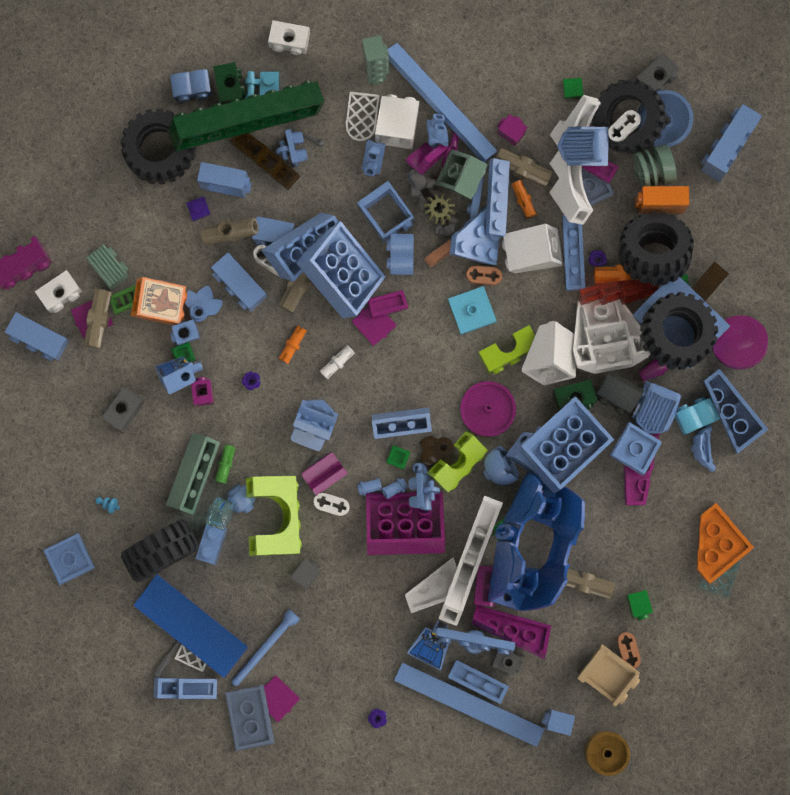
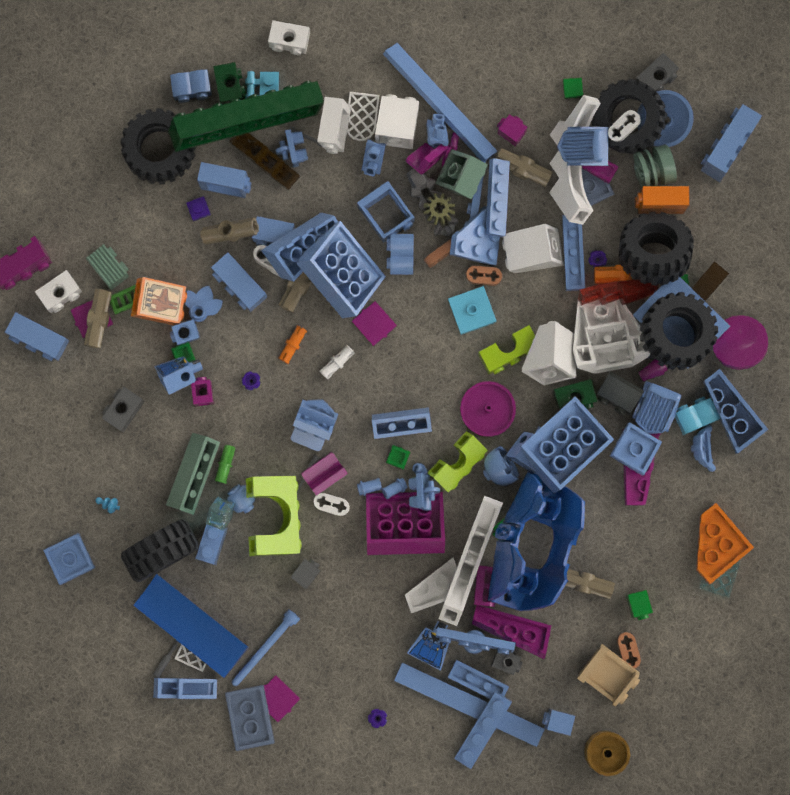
(334, 125): none -> white window
(375, 60): sand green brick -> none
(387, 304): magenta tile -> none
(433, 452): dark brown plate -> none
(483, 729): none -> medium blue plate
(524, 199): orange pin -> none

